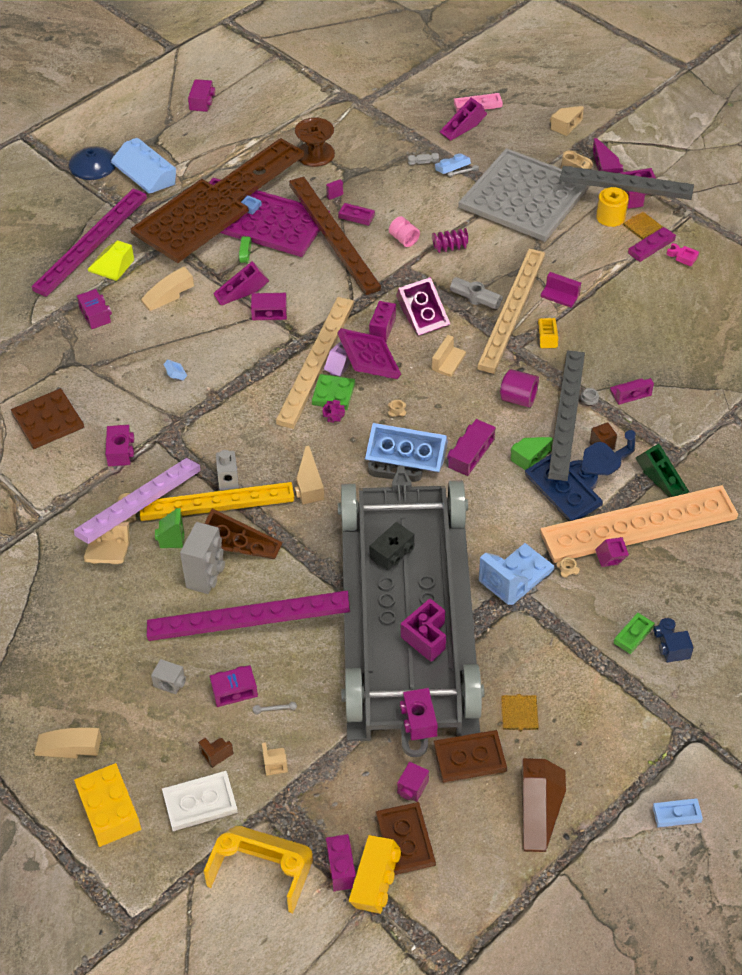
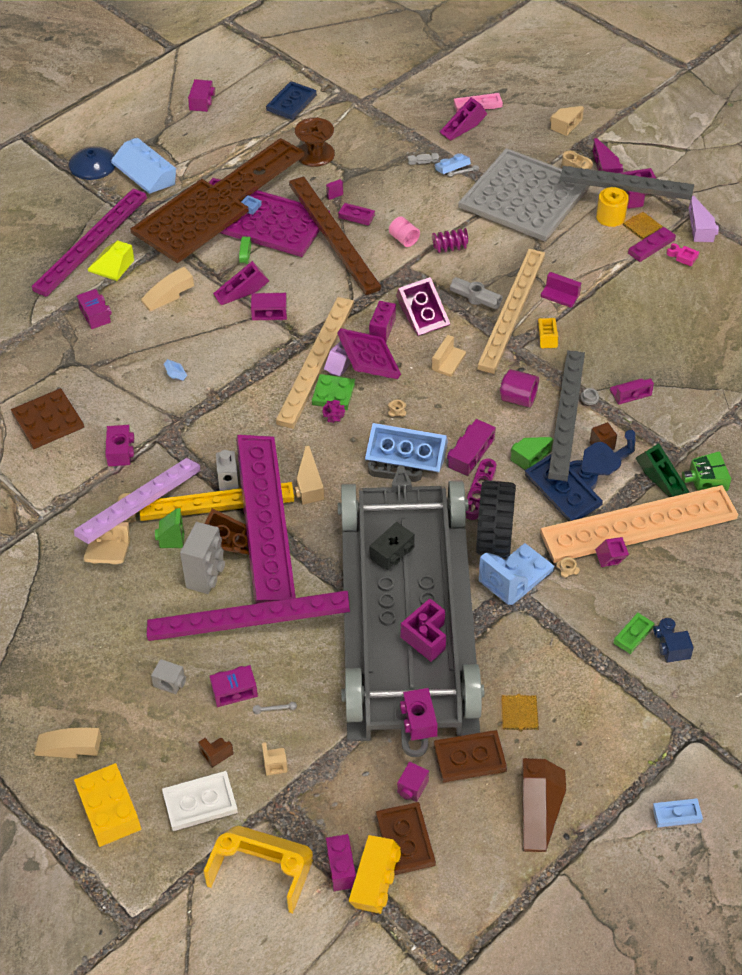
(265, 519): none -> magenta plate
(291, 100): none -> dark blue plate
(476, 487): none -> magenta beam
(495, 518): none -> black tyre
(702, 222): none -> lavender slope
(708, 472): none -> bright green torso

